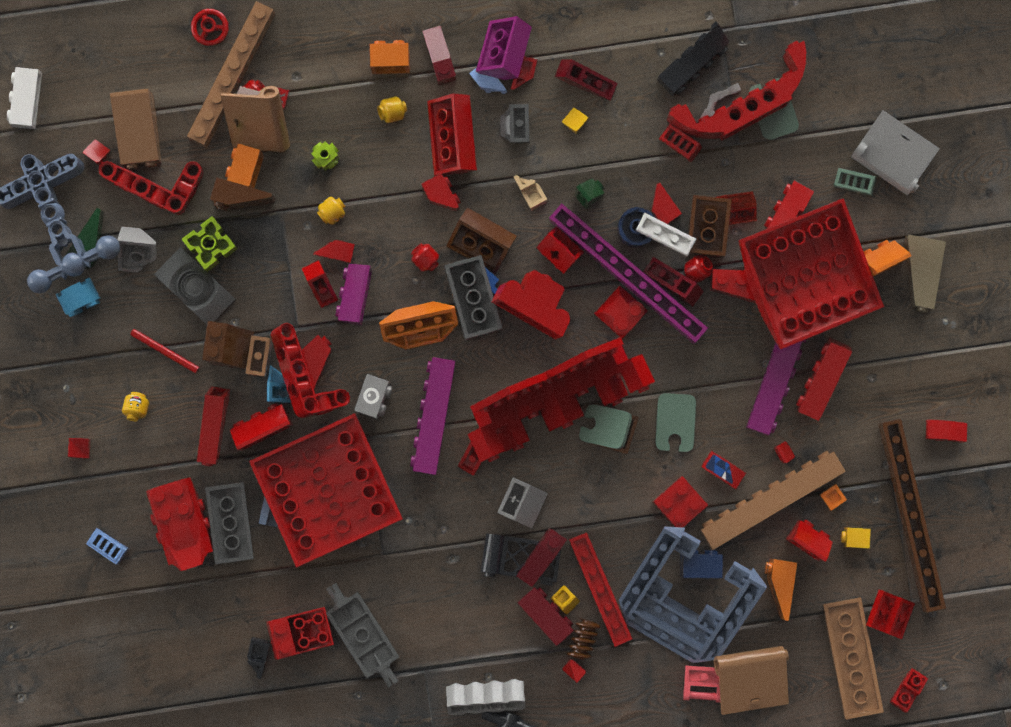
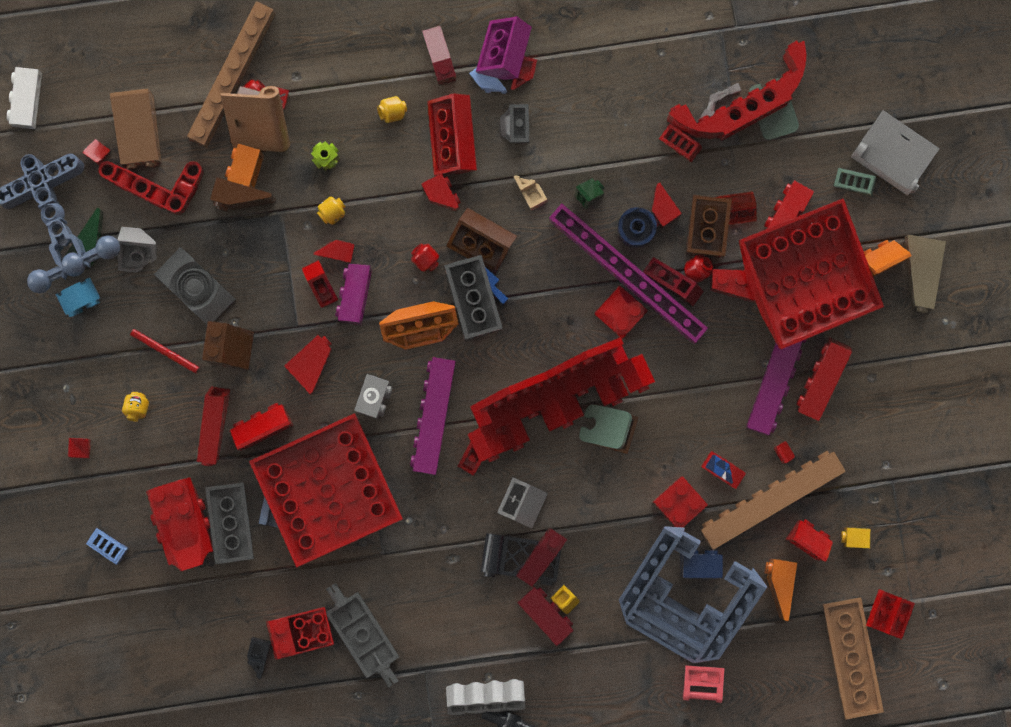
(197, 243): lime brick -> none
(208, 20): red piece -> none
(259, 356): medium nougat brick -> none
(276, 387): dark azure slope -> none
(299, 383): red beam -> none
(390, 57): orange brick -> none
(535, 303): red brick -> none
(559, 250): red brick -> none
(574, 670): red slope -> none
(575, 120): yellow slope -> none
(584, 639): reddish brown piece -> none
(585, 79): dark red slope -> none
(600, 589): red plate -> none
(665, 234): white tile -> none
(675, 416): sand green piece -> none
(694, 60): black wedge -> none
(752, 676): medium nougat door -> none
(833, 497): orange plate -> none
(908, 690): red slope -> none
(912, 516): reddish brown brick -> none
(946, 430): red slope -> none

